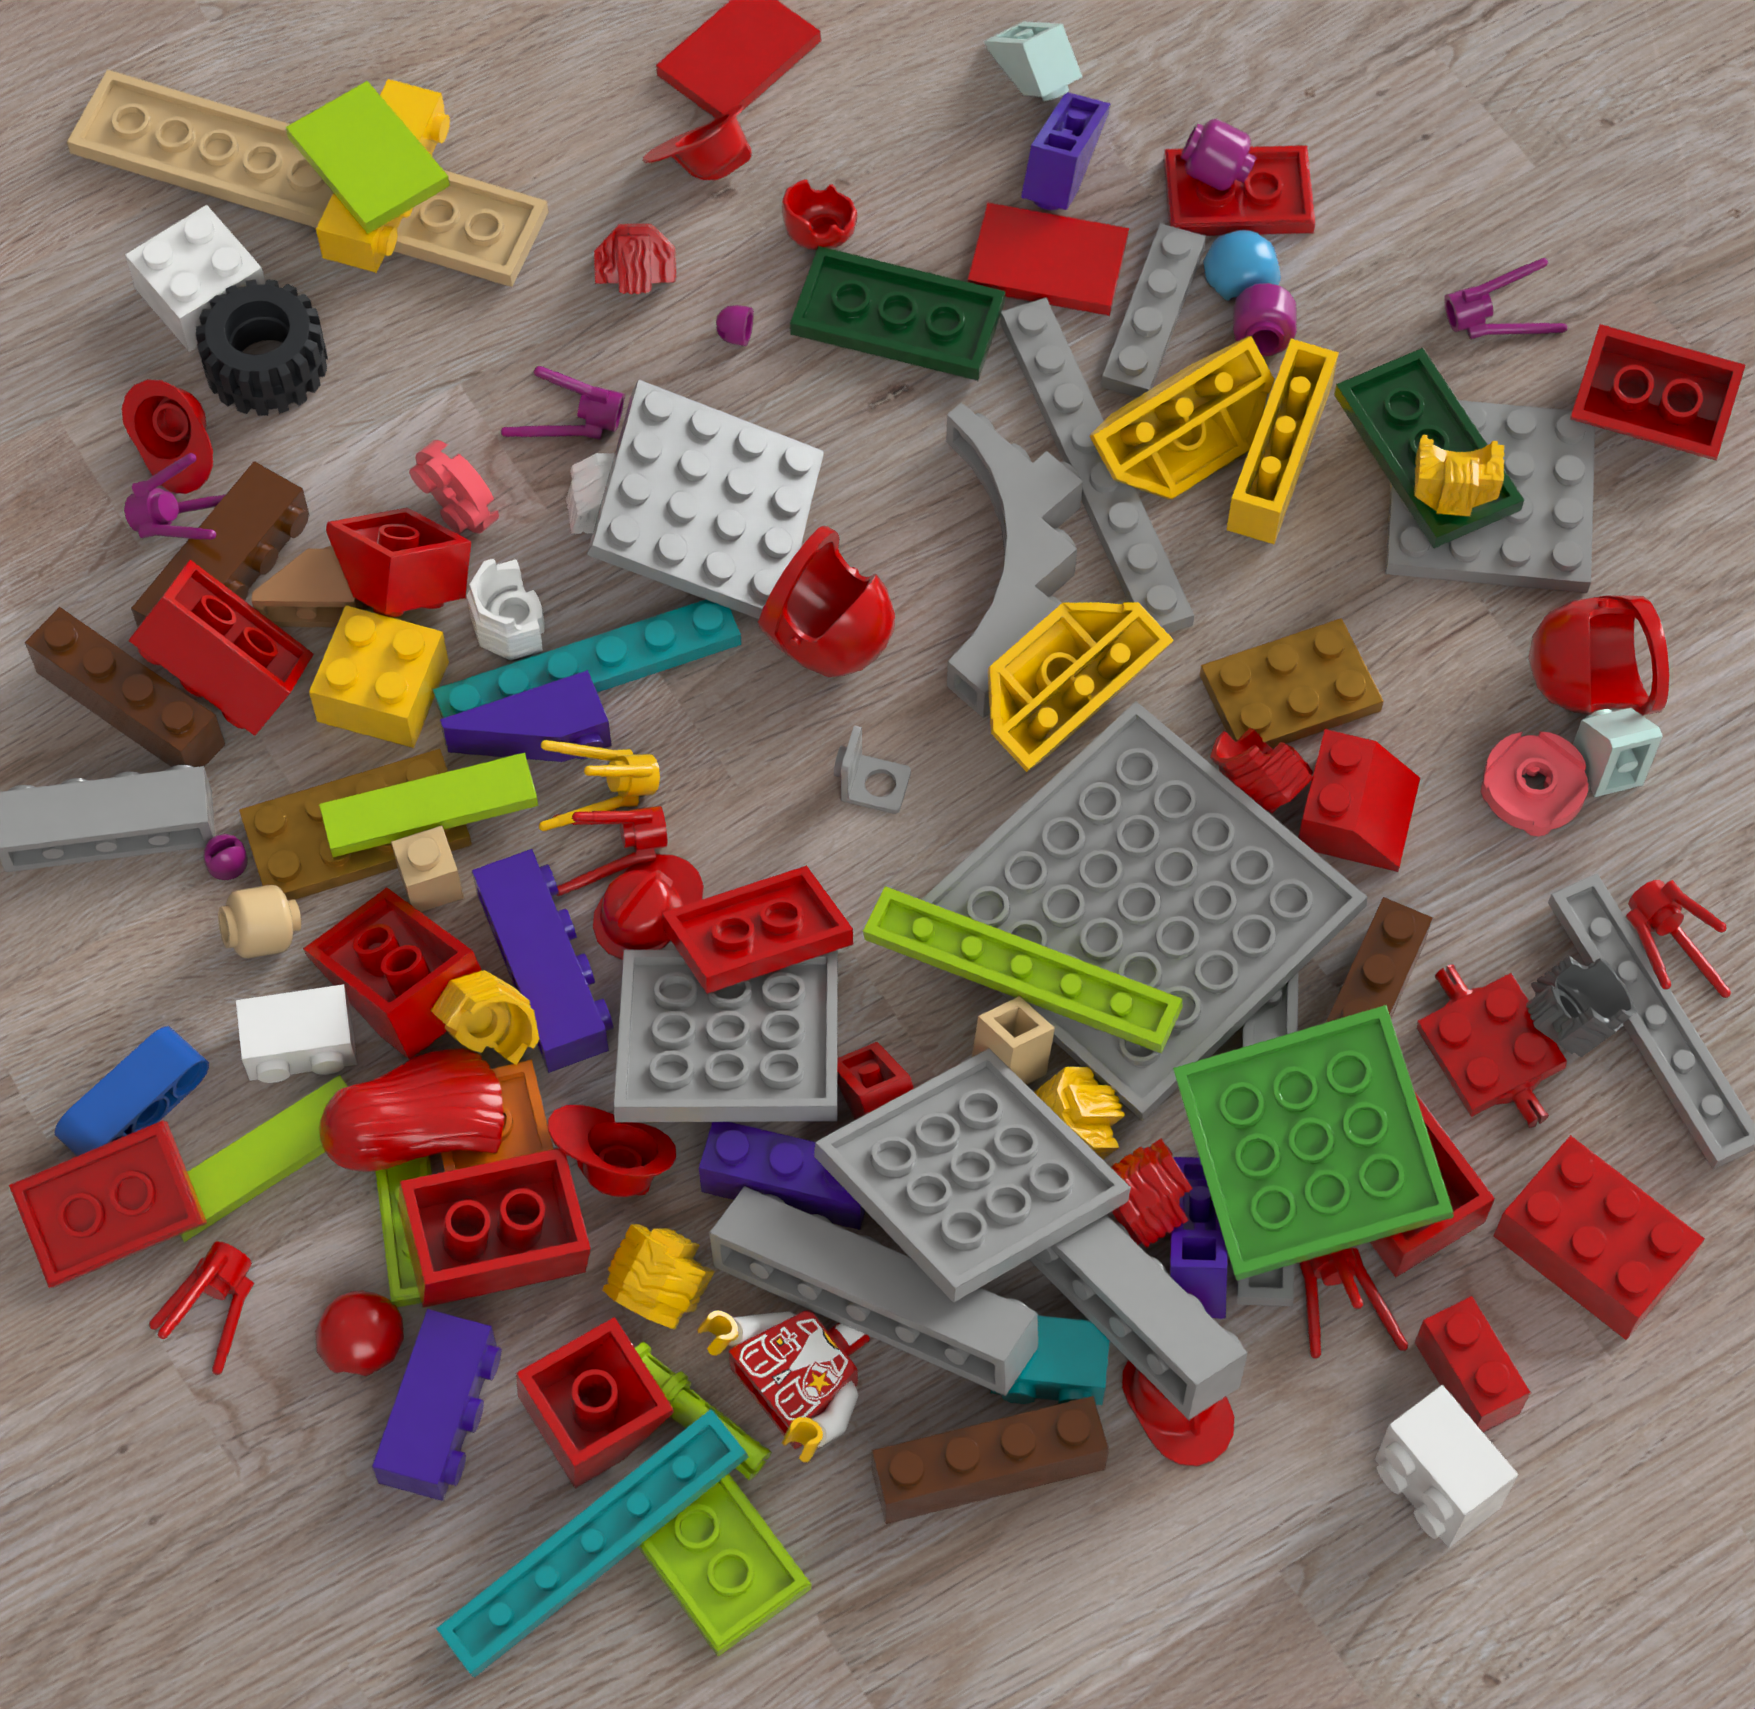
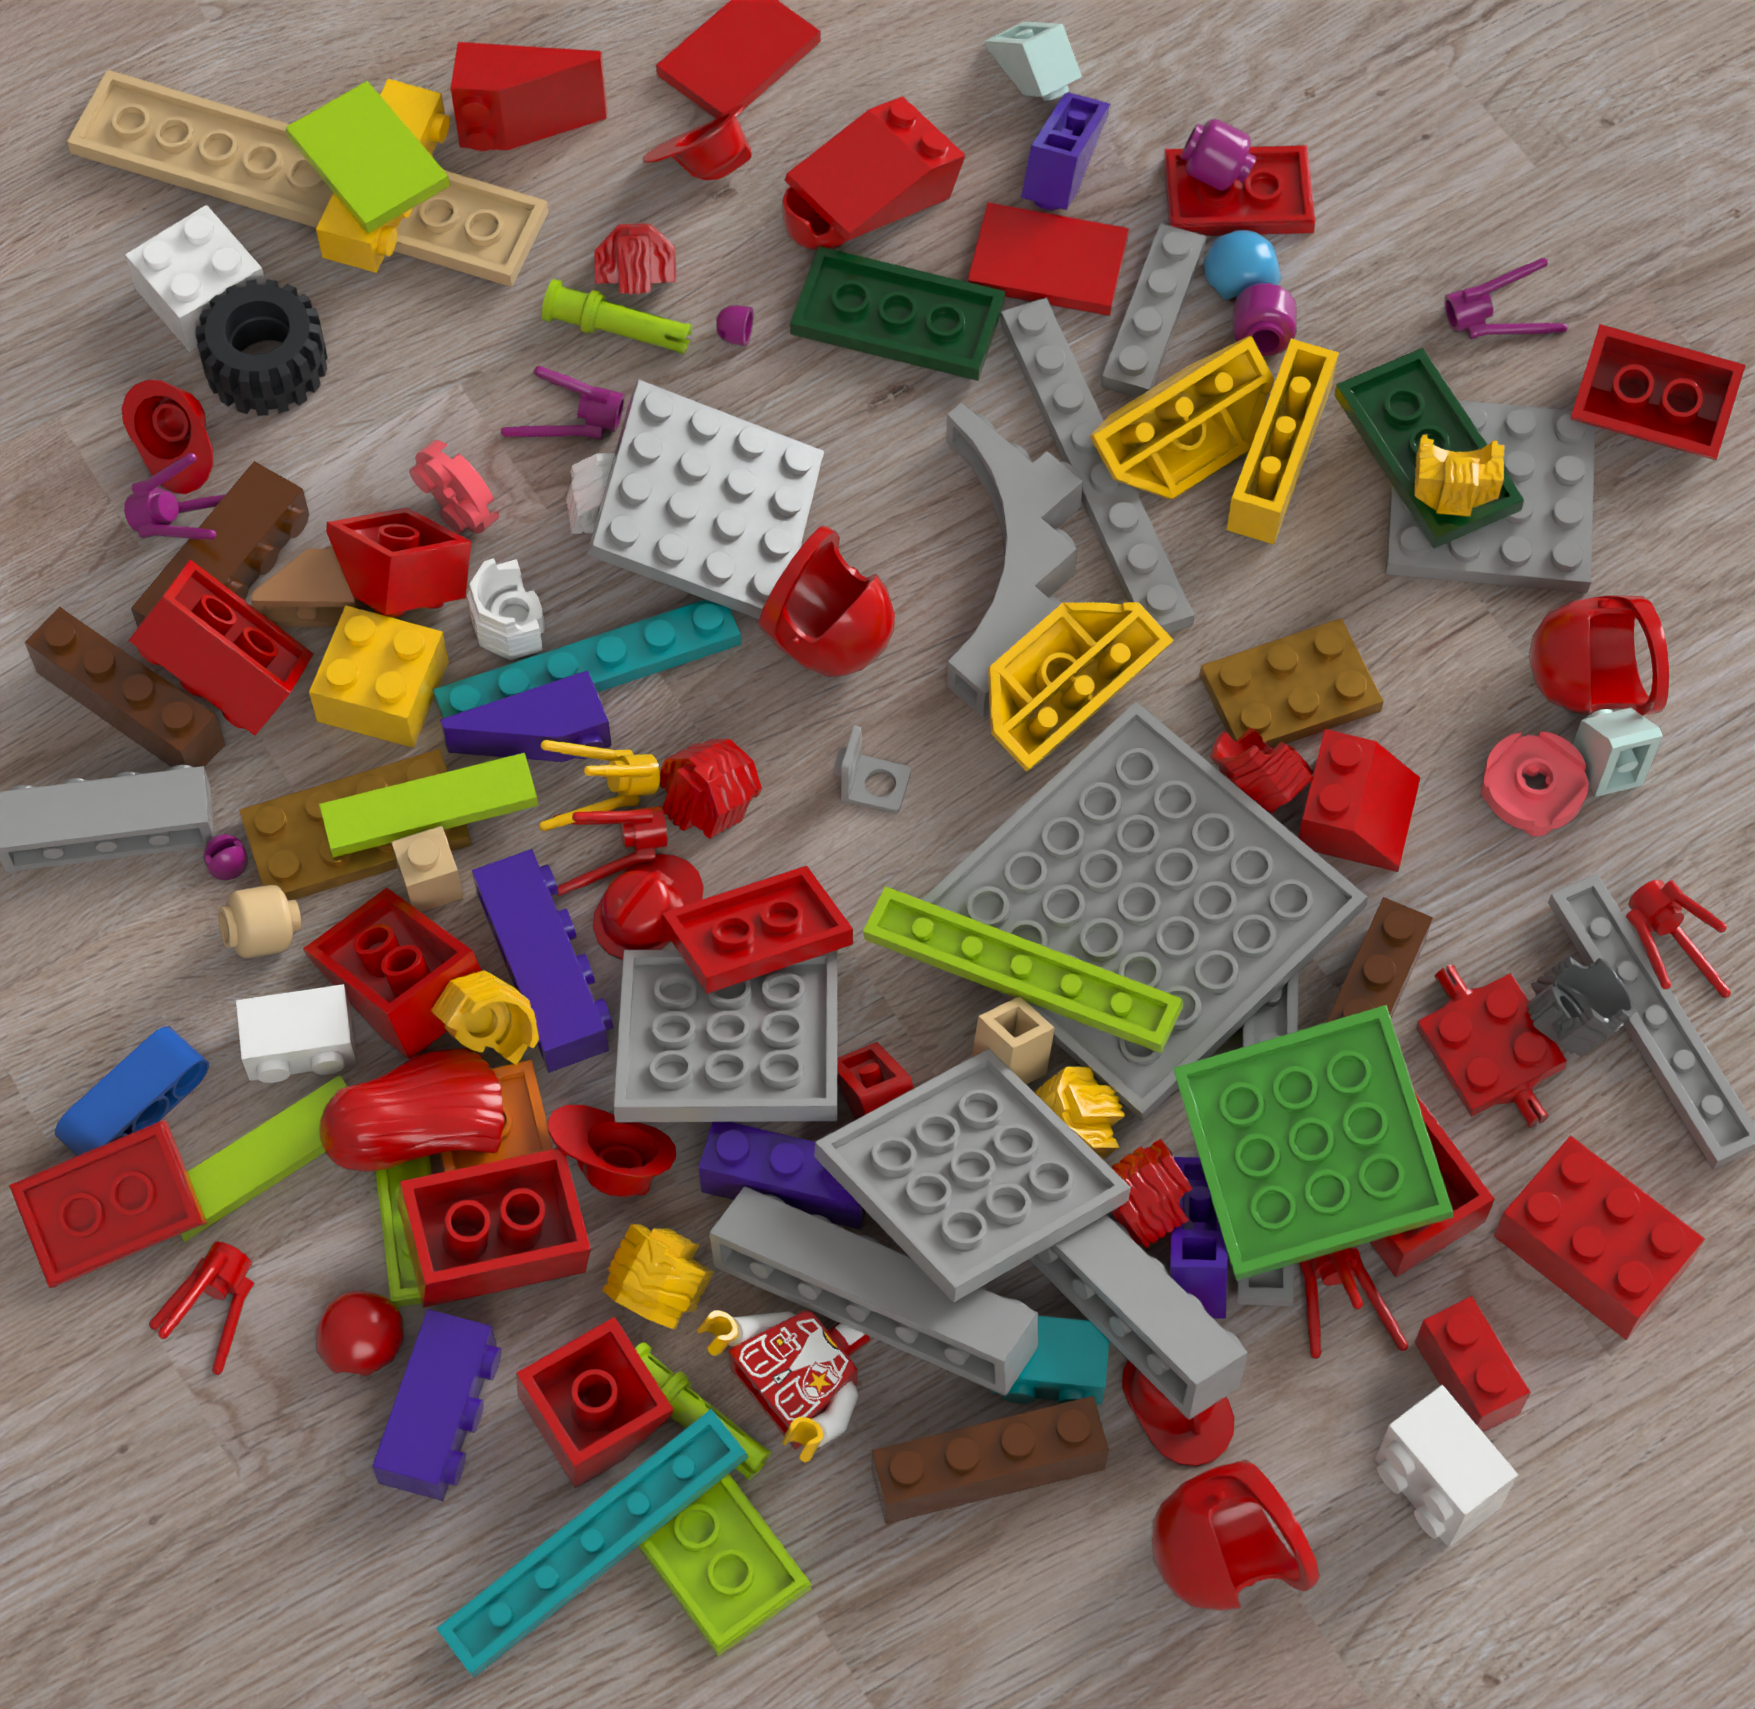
(524, 93): none -> red slope
(594, 313): none -> lime pin
(709, 786): none -> red hair
(878, 170): none -> red slope
(1218, 1540): none -> red piece

